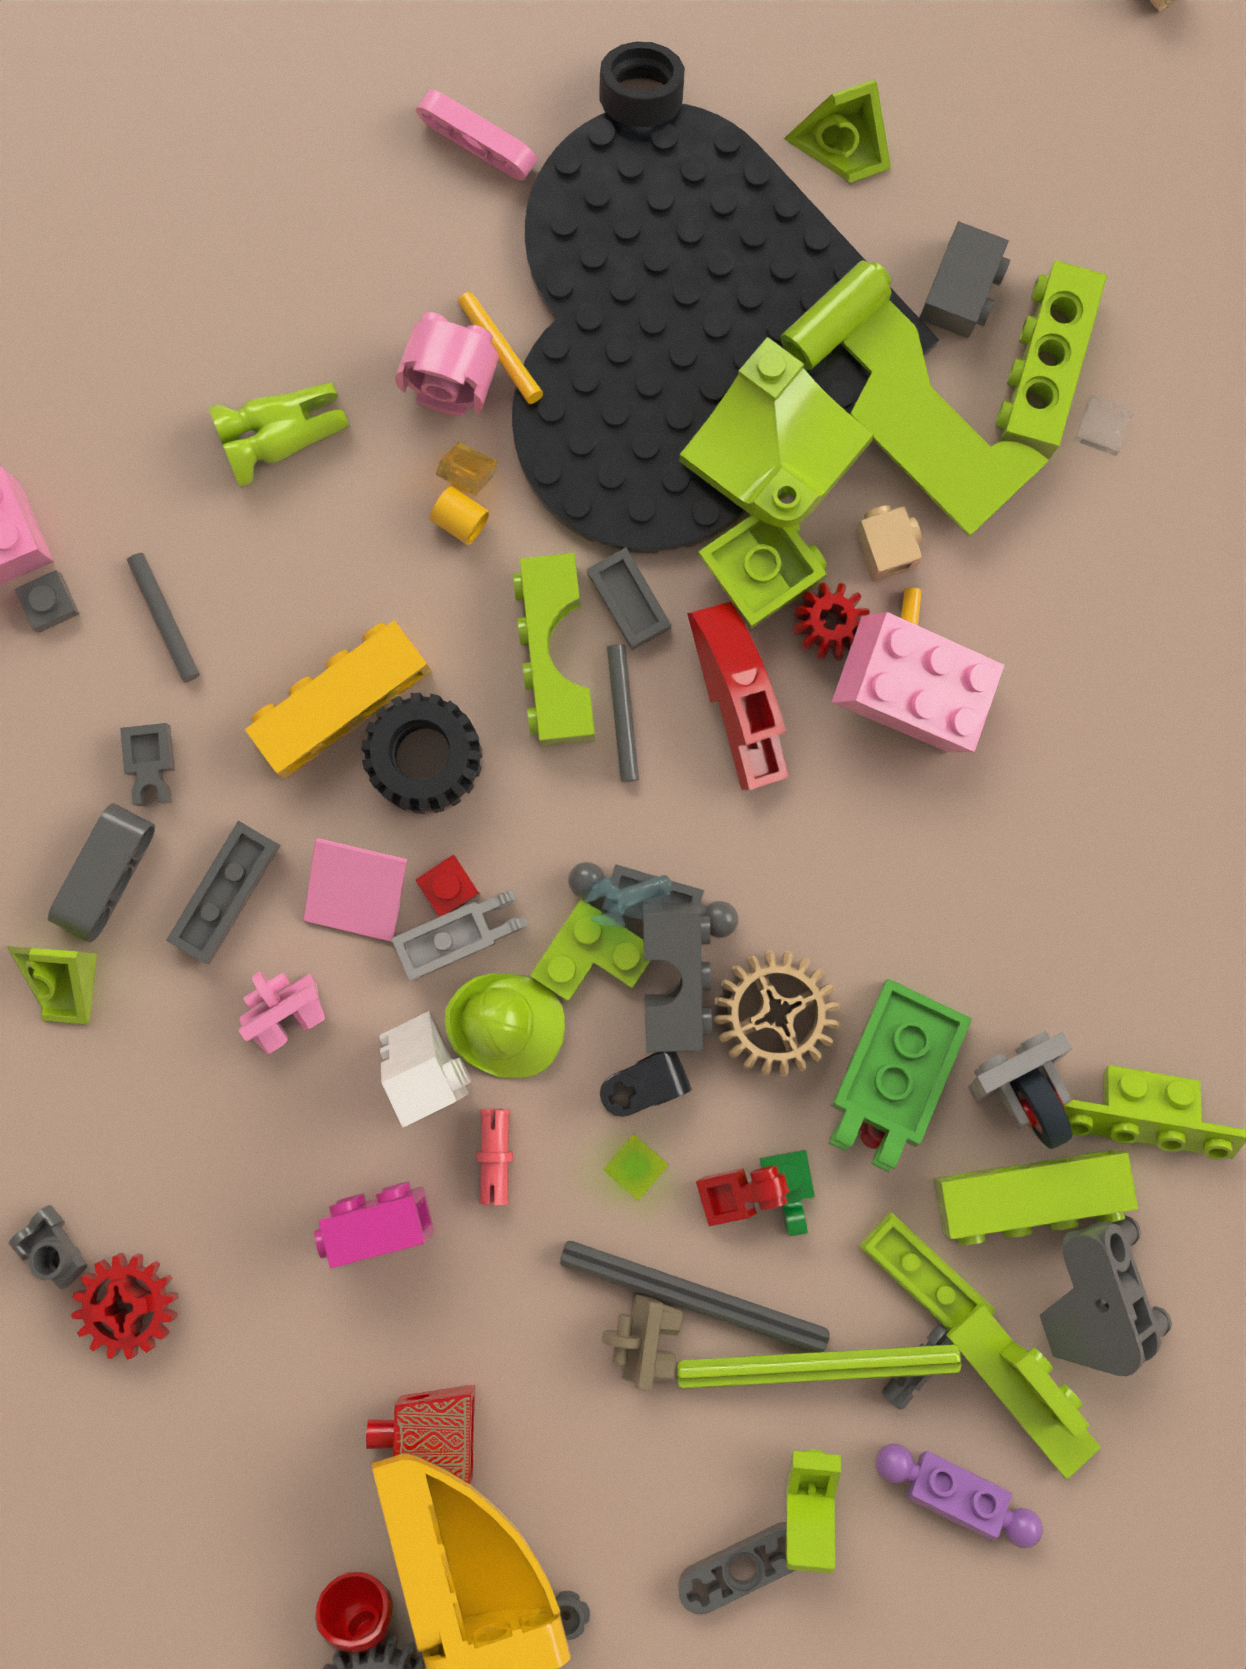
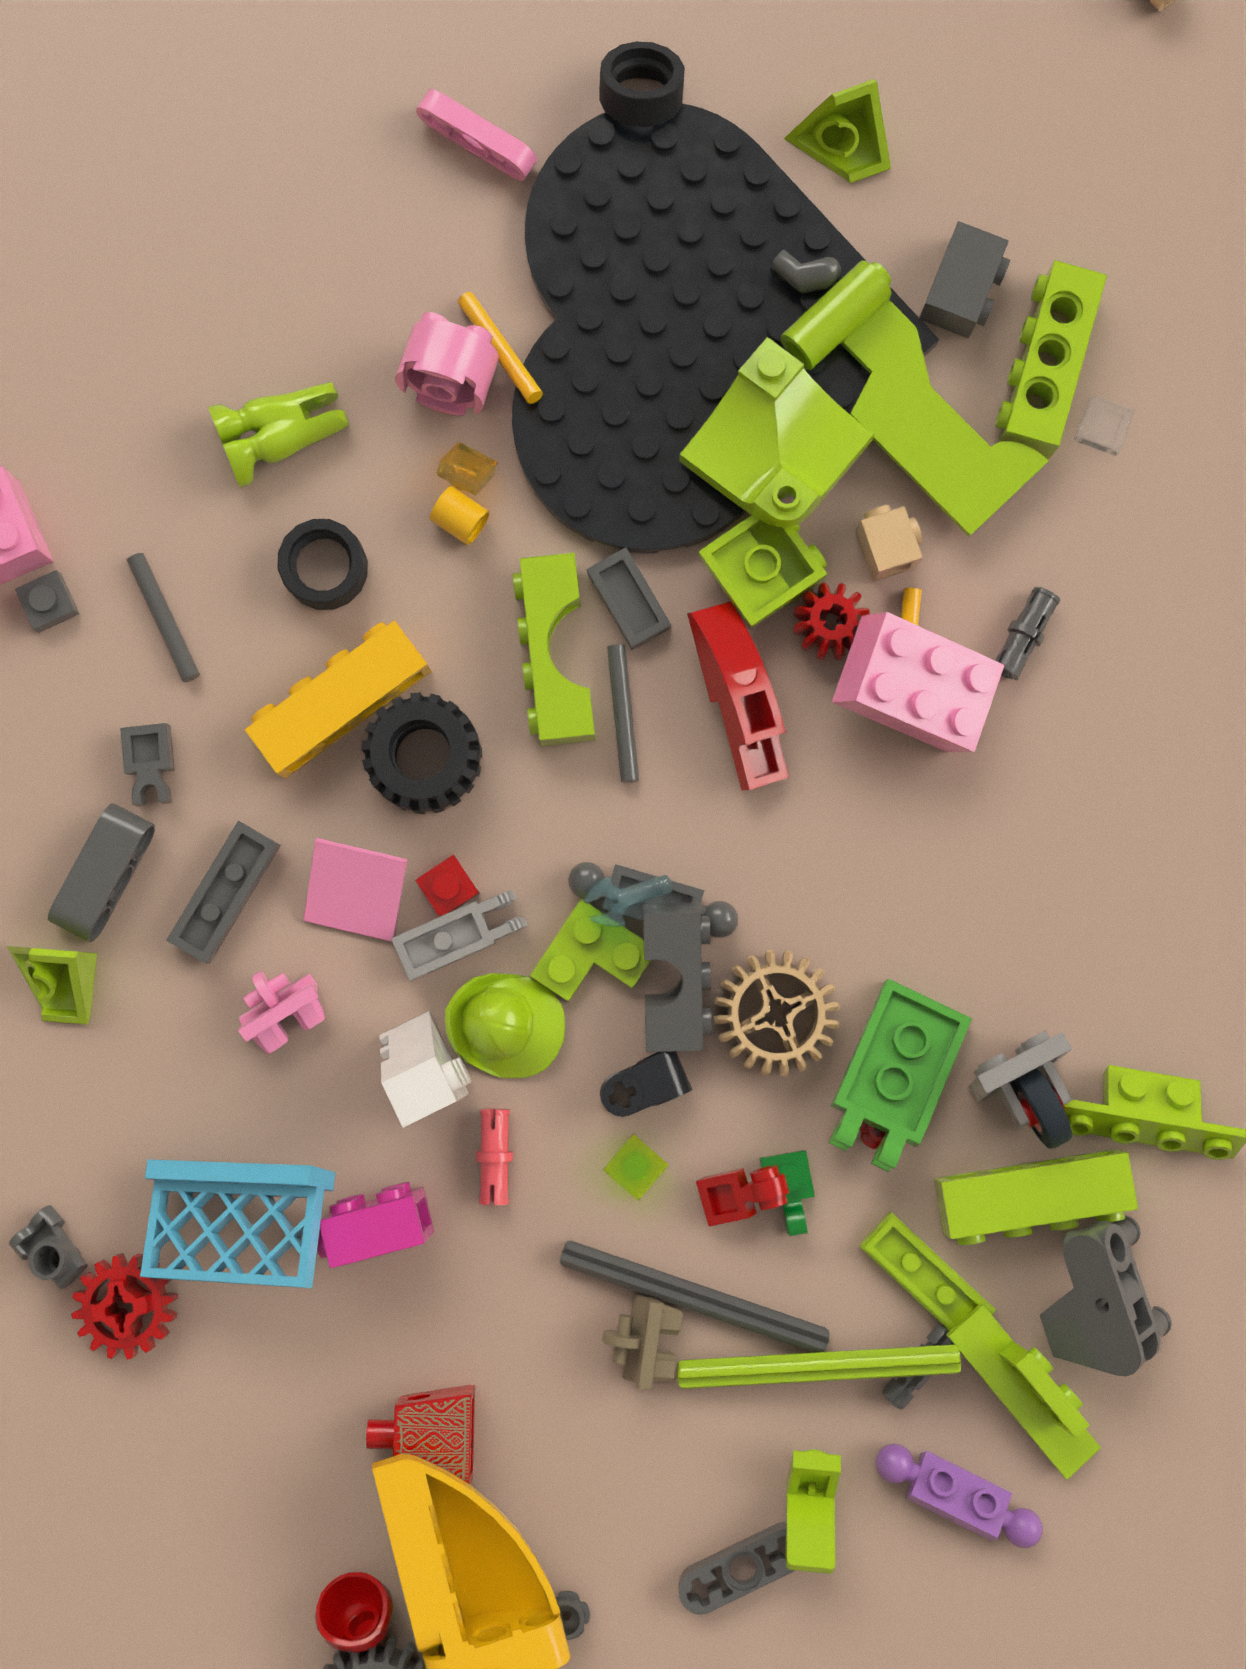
(228, 1180): none -> medium azure fence
(298, 539): none -> black tyre
(807, 276): none -> dark grey arm
(1027, 631): none -> dark grey pin

